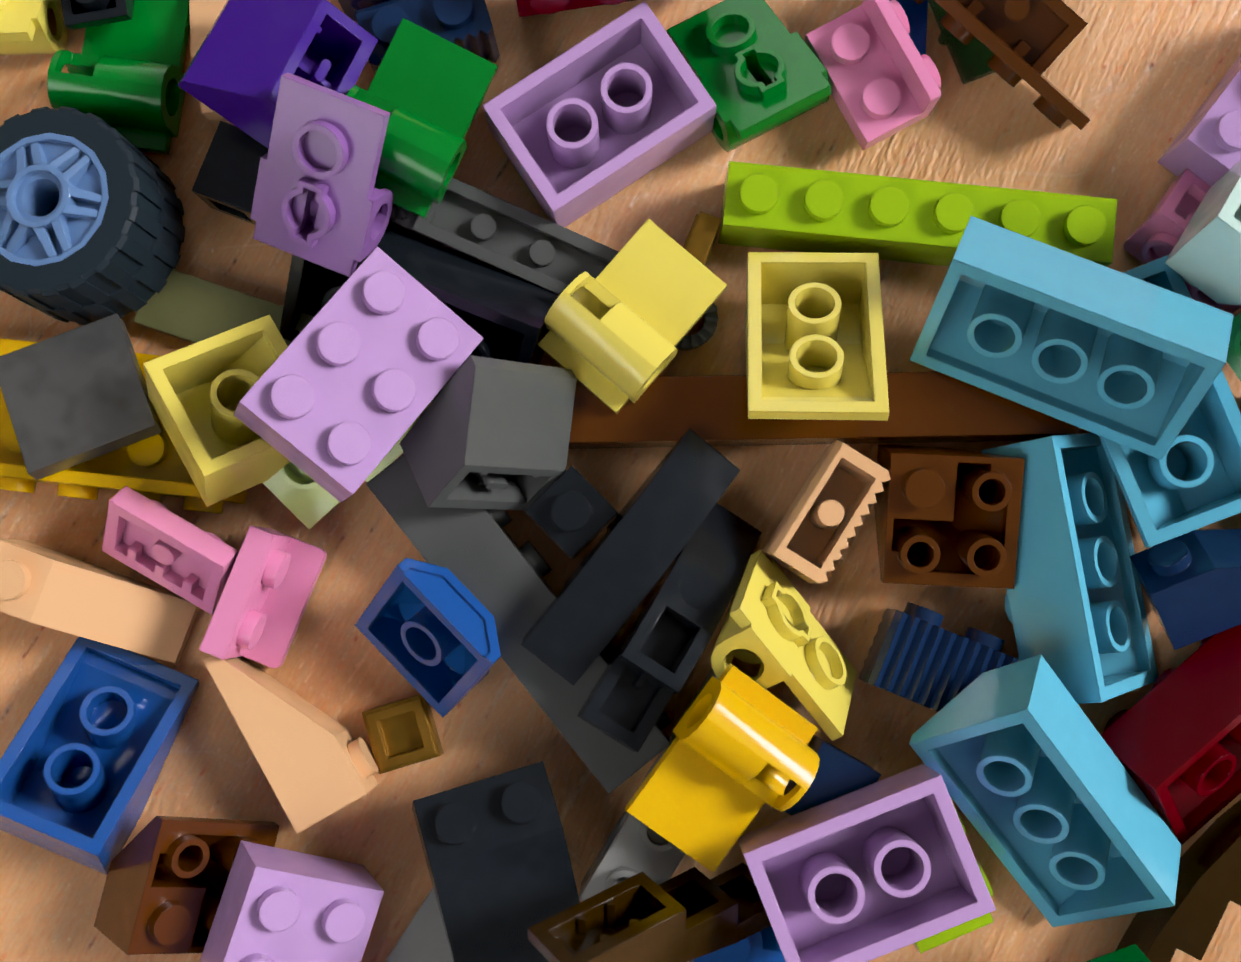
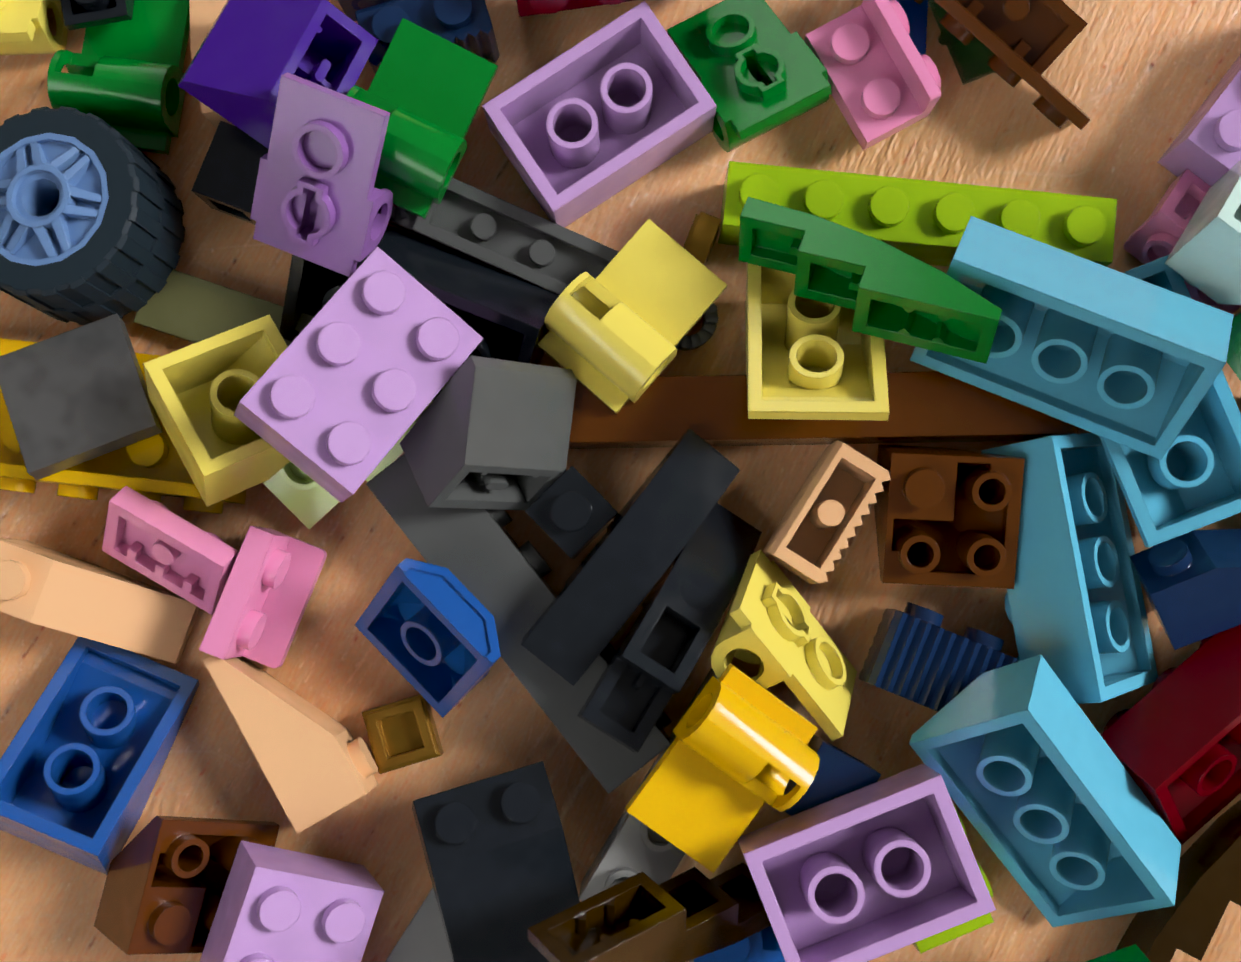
(886, 287): none -> green slope

